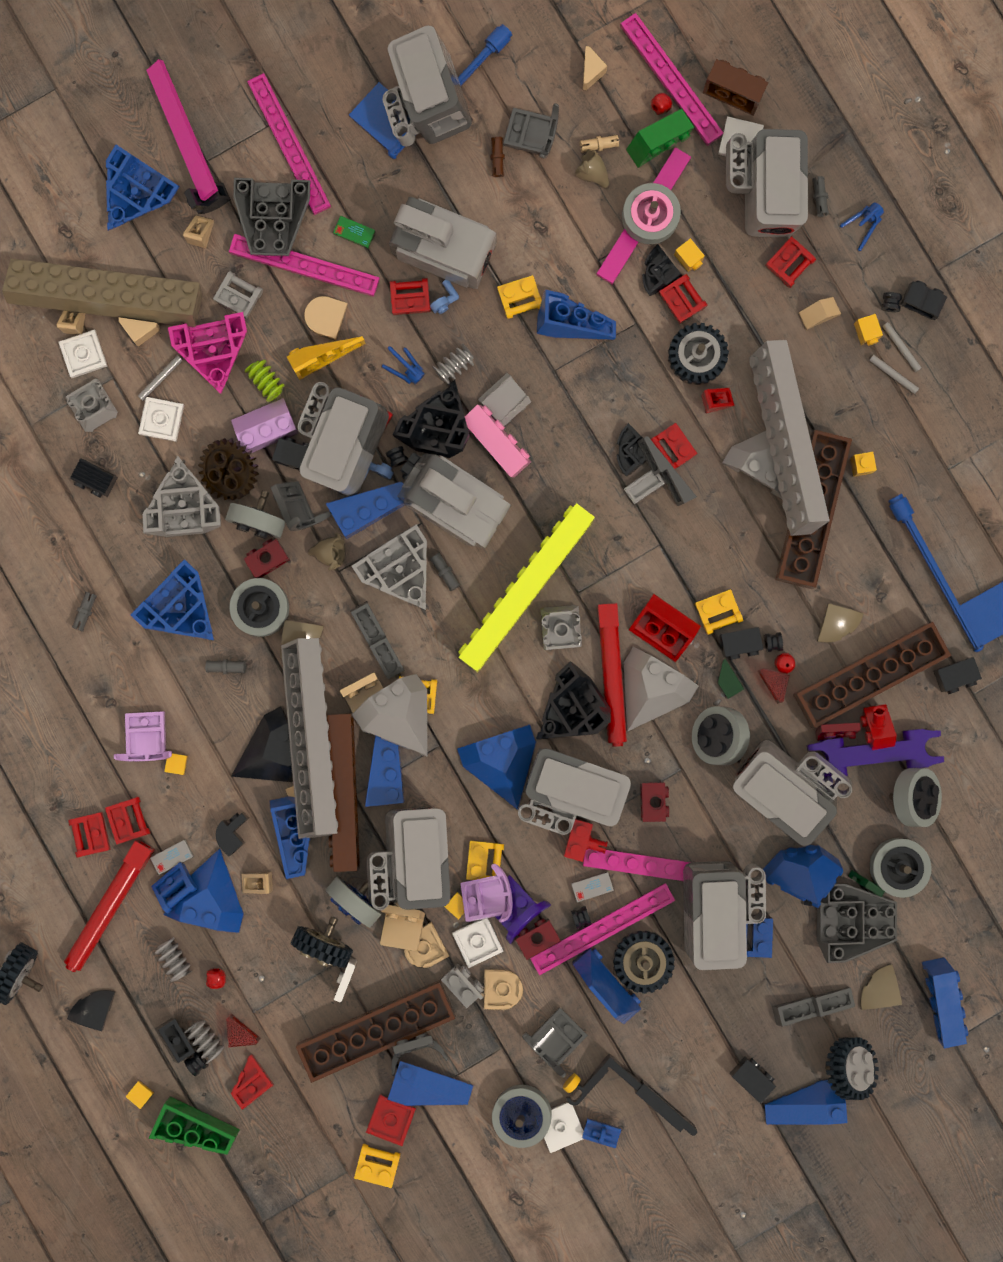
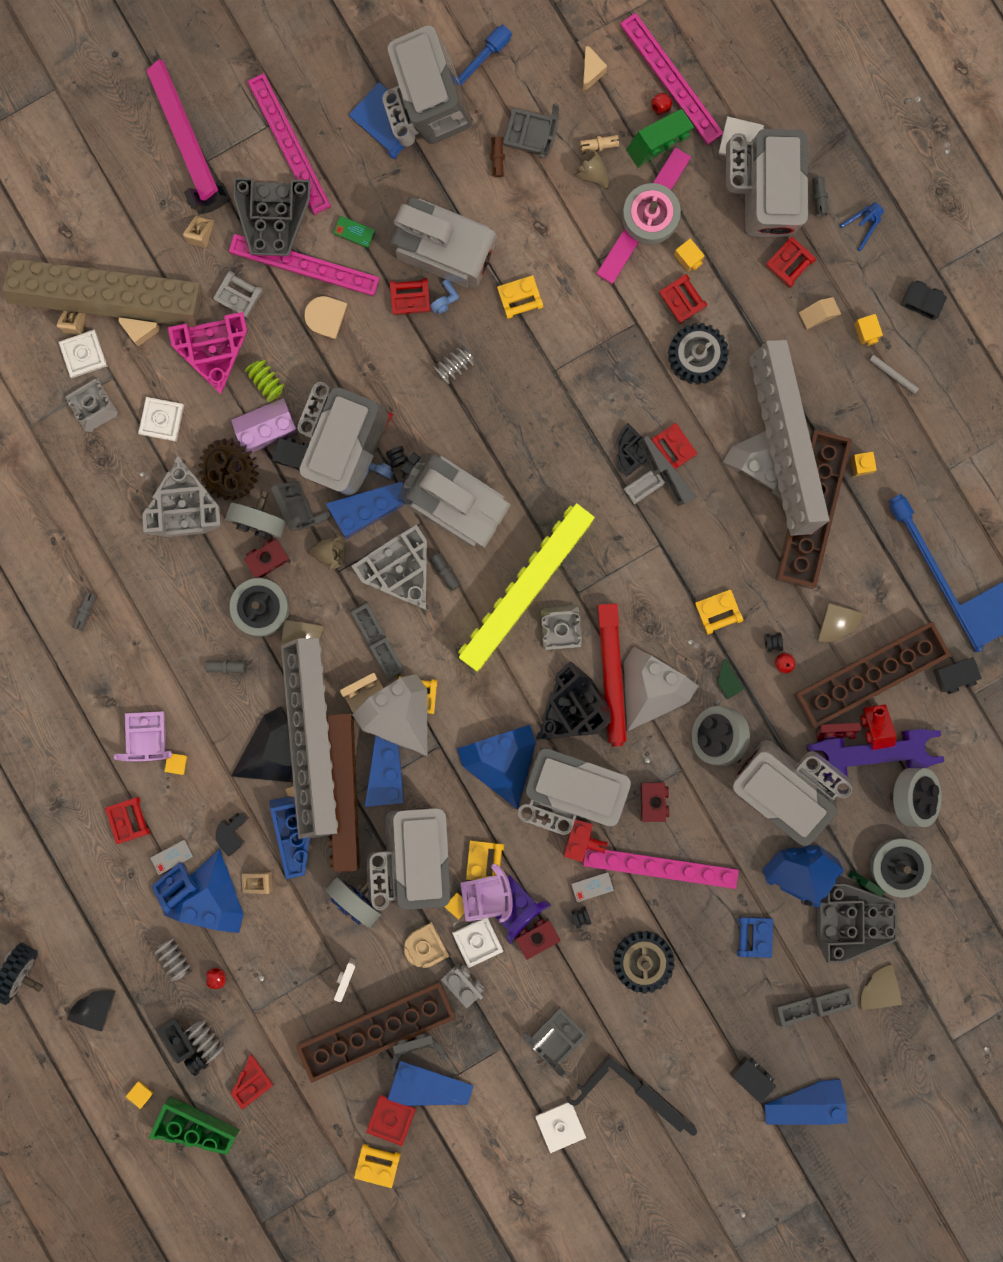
(94, 478): black brick -> none
(95, 834): red plate -> none
(133, 188): blue wedge -> none
(133, 864): red brick -> none
(160, 377): light grey bar -> none
(177, 605): blue wedge -> none
(239, 1033): clear red slope -> none
(312, 358): yellow wedge -> none
(322, 946): black wheel -> none
(402, 928): tan bracket -> none
(413, 372): blue plant -> none
(436, 425): black wedge -> none
(496, 440): bright pink brick -> none
(501, 989): tan tile -> none
(505, 399): light grey slope -> none
(521, 1116): wheel -> none
(566, 319): blue wedge -> none
(571, 1083): yellow tile -> none
(601, 1133): blue hips -> none
(602, 928): dark pink plate -> none
(605, 986): blue wedge -> none
(659, 271): black brick -> none
(664, 628): red slope -> none
(717, 399): red slope -> none
(717, 912): light grey piece -> none
(735, 87): reddish brown brick -> none
(741, 642): black brick -> none
(775, 682): clear red slope -> none
(852, 1068): black wheel -> none
(891, 302): black wheel -> none
(902, 347): light grey bar -> none
(946, 1002): blue wedge -> none

